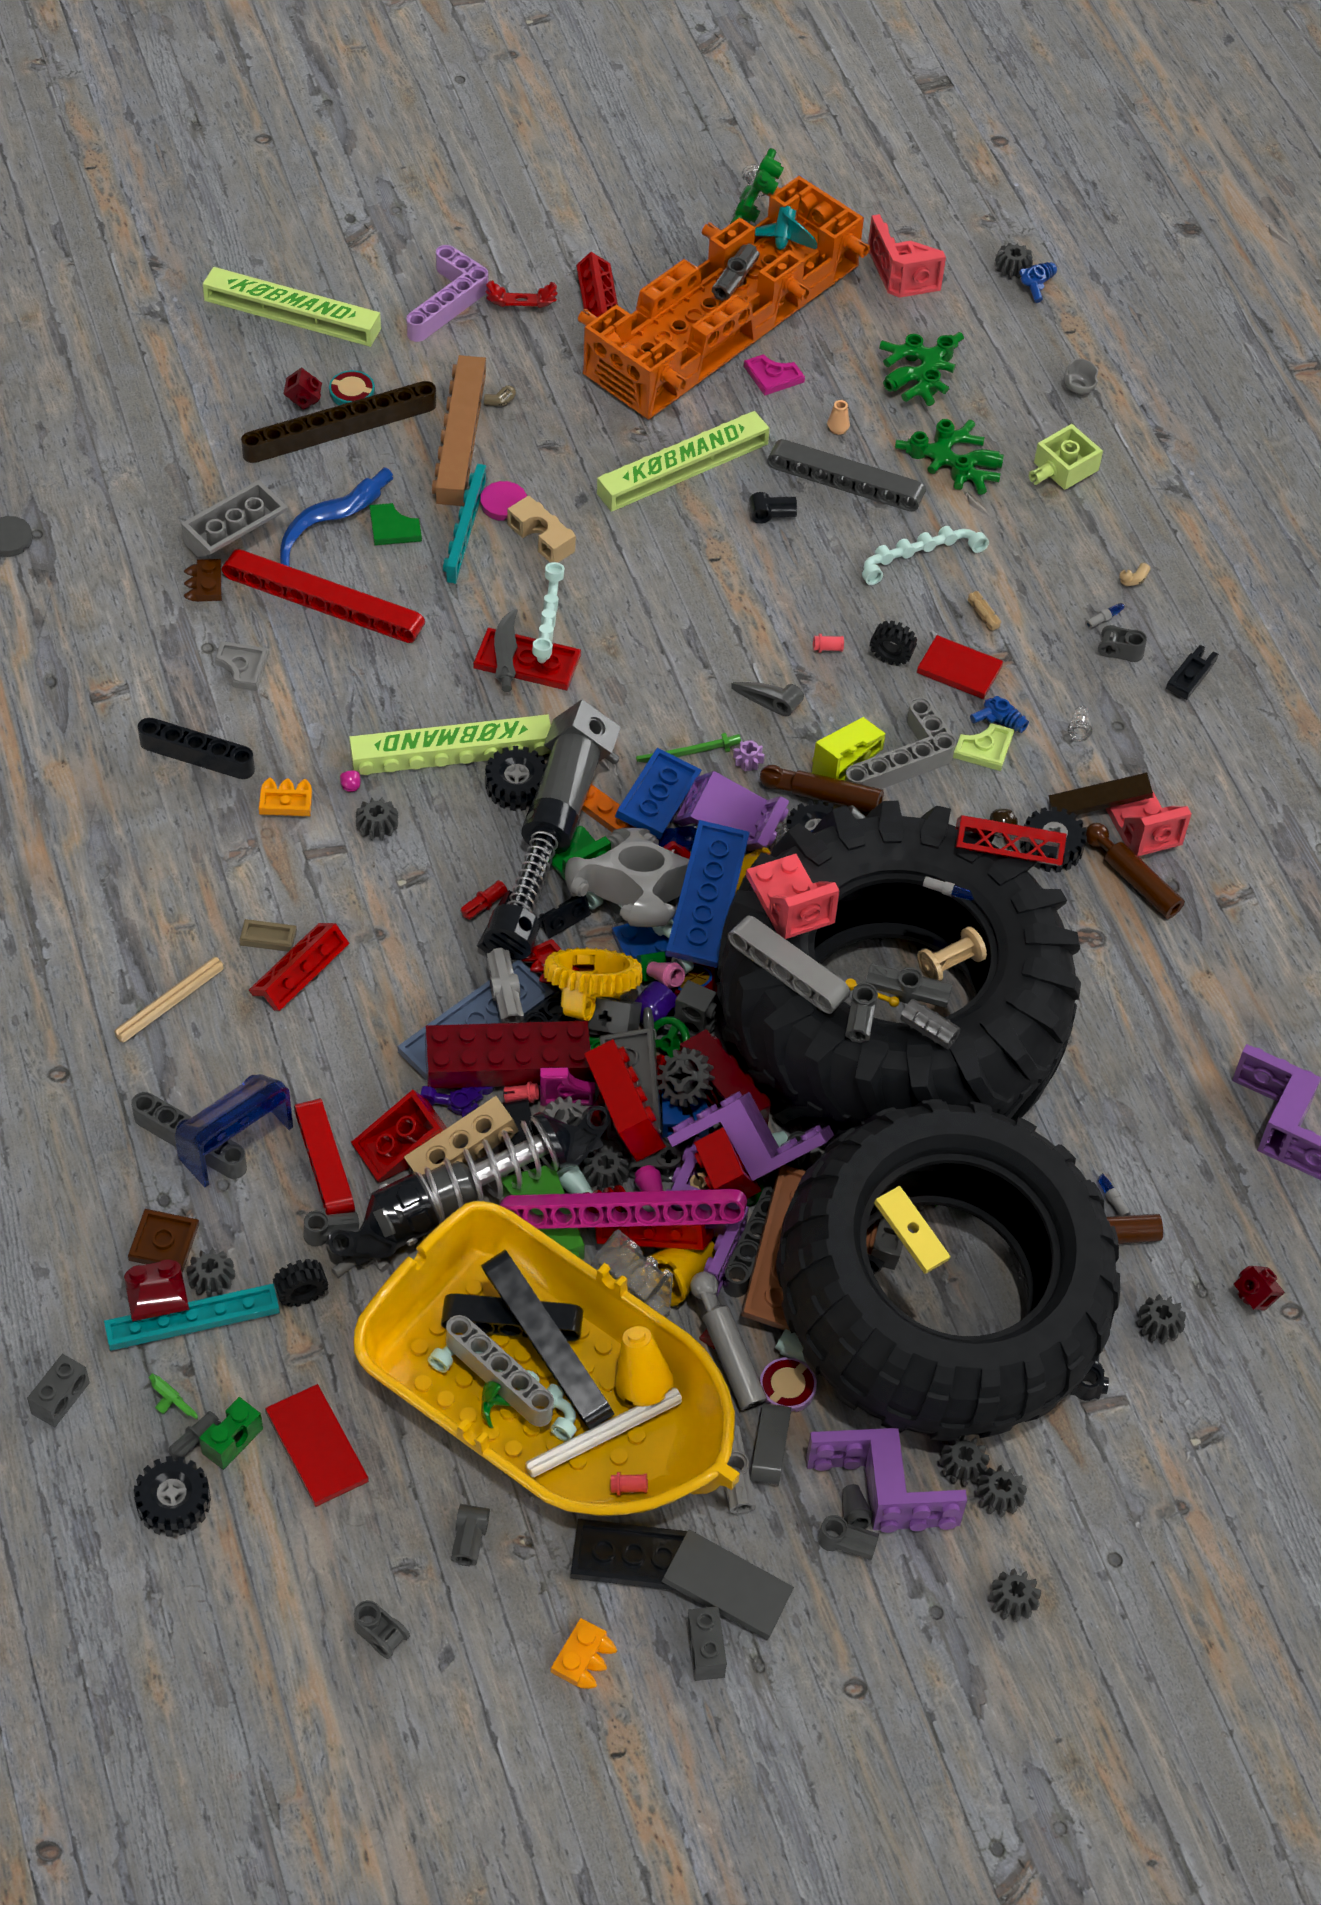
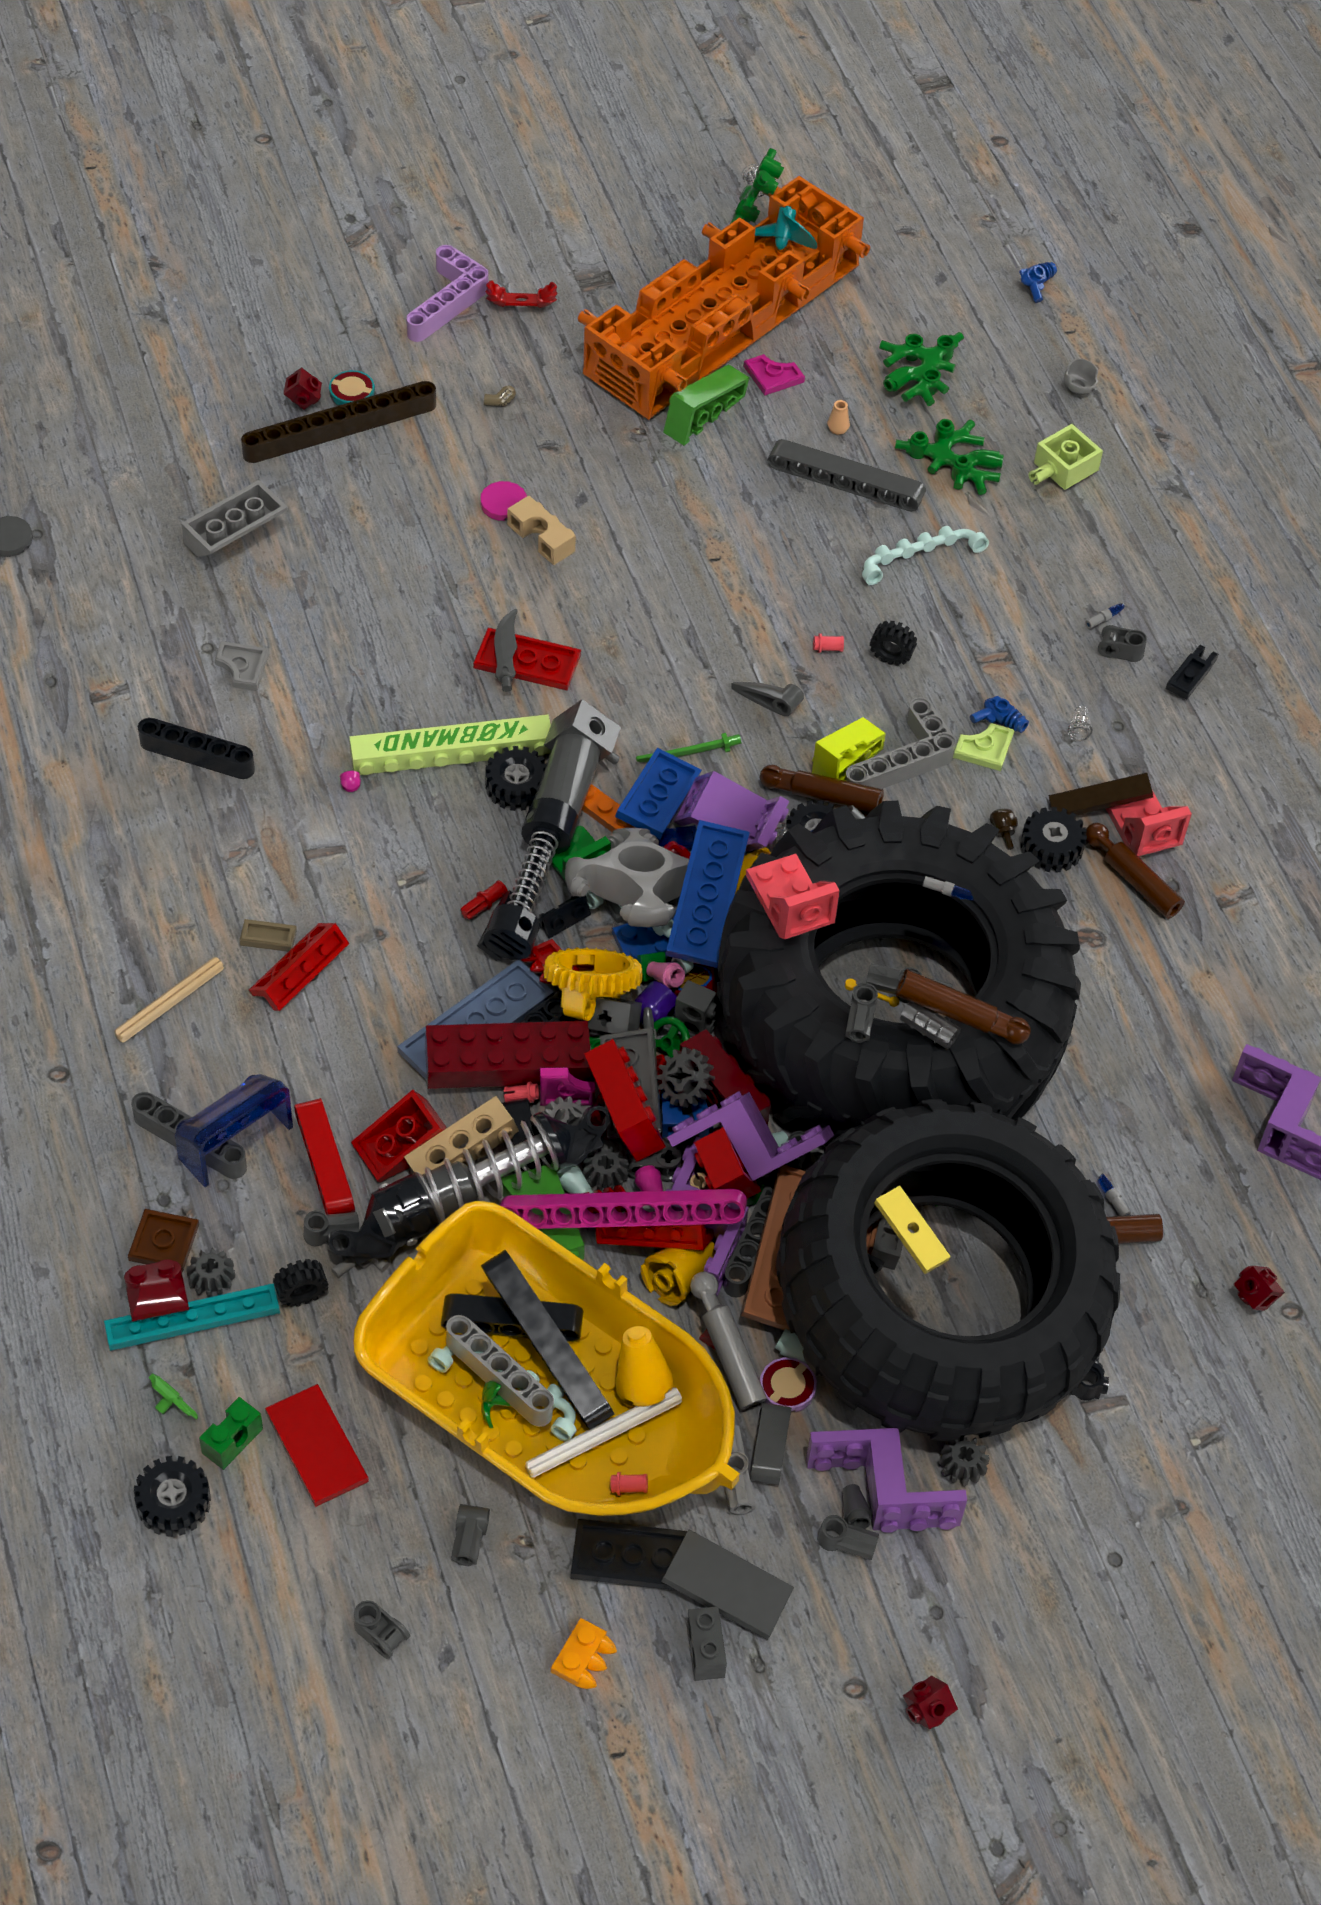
(58, 1390): dark grey brick -> none
(191, 1437): dark grey axle -> none
(206, 580): reddish brown plate -> none
(285, 799): light orange plate -> none
(292, 306): yellowish green brick -> none
(323, 596): red beam -> none
(359, 498): blue animal -> none
(377, 818): dark grey gear -> none
(392, 527): green tile -> none
(459, 1102): dark purple piece -> none
(460, 430): medium nougat brick -> none
(463, 529): teal plate -> none
(505, 986): light grey piece -> none
(543, 645): light aqua bar -> none
(596, 285): red fence -> none
(642, 1273): clear wedge -> none
(682, 461): yellowish green brick -> none
(704, 402): none -> bright green wedge
(735, 272): dark grey piece -> none
(748, 755): lavender gear -> none
(765, 508): black piece -> none
(789, 964): light grey beam -> none
(904, 266): coral bracket -> none
(930, 1702): none -> dark red brick
(960, 667): red tile -> none
(961, 1007): none -> reddish brown piece
(969, 946): tan hose -> none
(984, 610): tan axle -> none
(1001, 1490): dark grey gear -> none
(1008, 832): red fence -> none
(1013, 259): dark grey gear -> none
(1017, 1585): dark grey gear -> none
(1136, 578): tan arm -> none
(1161, 1319): dark grey gear -> none

